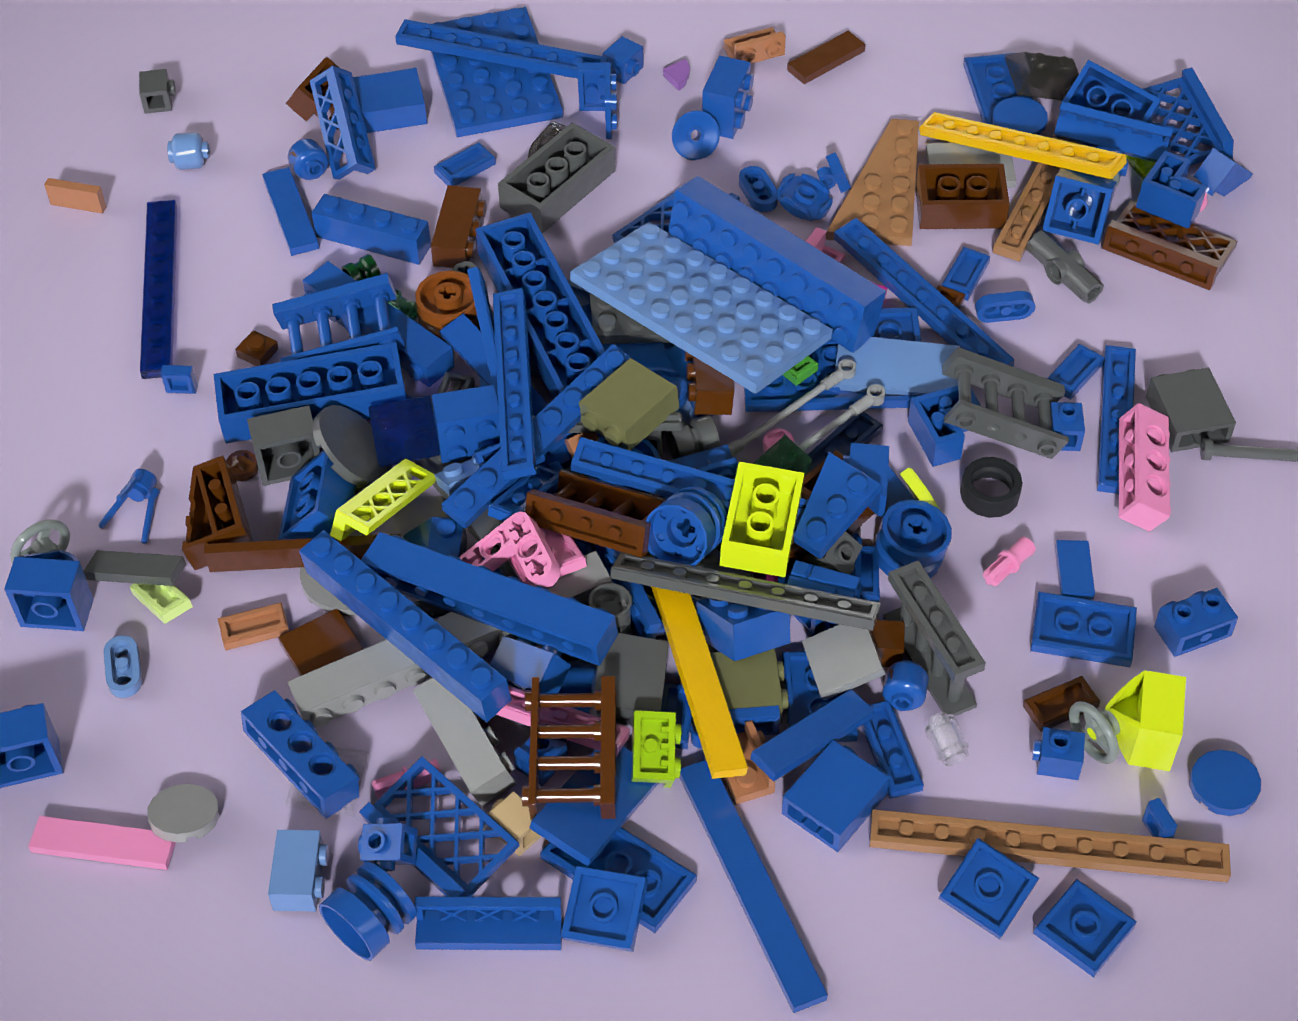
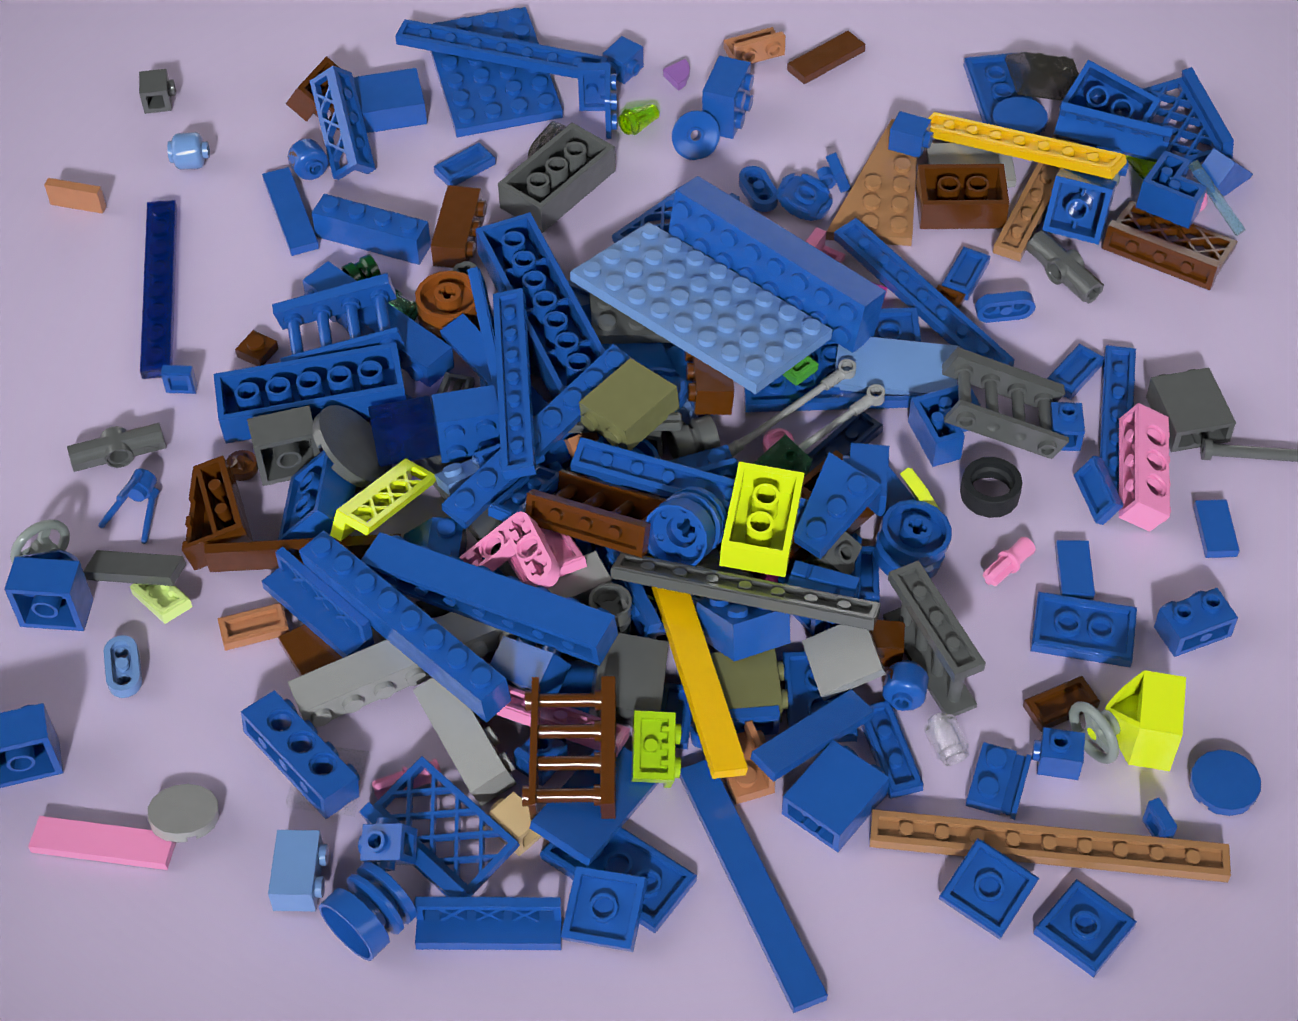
(116, 447): none -> dark grey piece
(318, 606): none -> blue fence
(637, 118): none -> clear neon green cone
(910, 134): none -> blue brick
(998, 780): none -> blue plate
(1098, 490): none -> blue tile
(1216, 528): none -> blue tile
(1217, 198): none -> clear light blue bar

